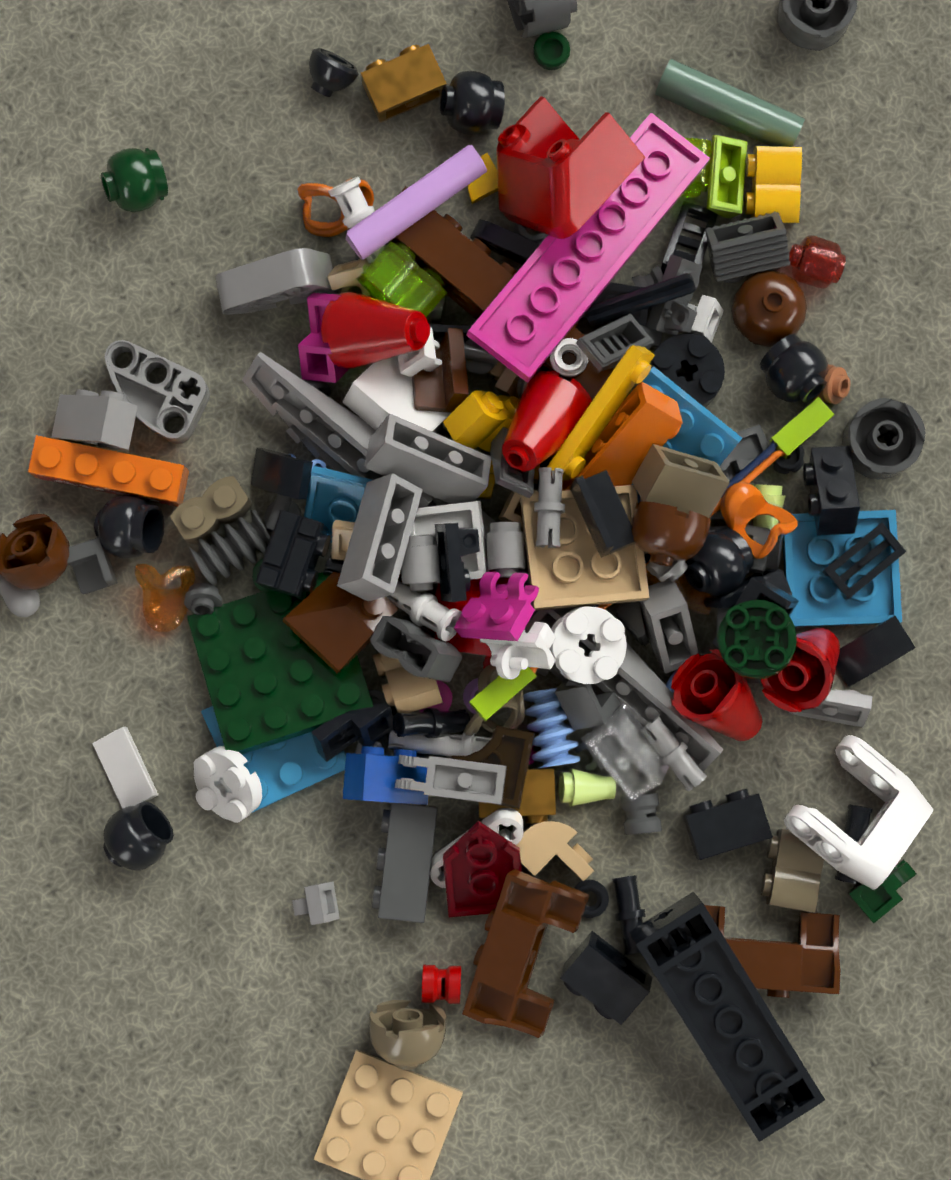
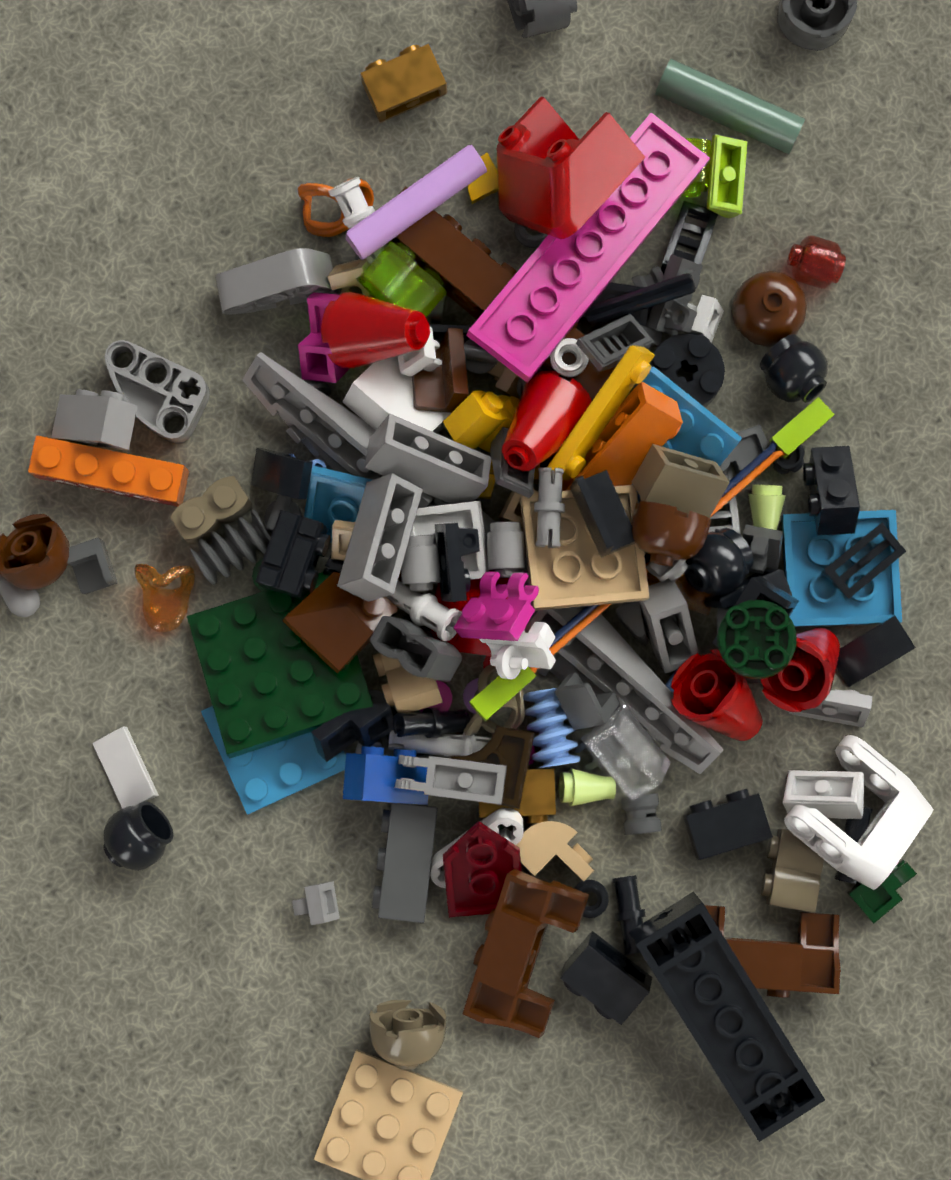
(129, 526): black piece -> none
(134, 179): dark green piece -> none
(202, 598): dark grey plate -> none
(226, 784): white plate -> none
(330, 72): black brick -> none
(432, 984): red wheel -> none
(473, 102): black piece -> none
(504, 241): black beam -> none
(551, 50): dark green tile -> none
(606, 633): white plate -> none
(673, 753): light grey pin -> none
(745, 502): orange piece -> none
(747, 247): dark grey brick -> none
(774, 182): yellow brick -> none
(830, 792): none -> white slope
(837, 385): nougat plate -> none
(884, 418): dark grey brick -> none

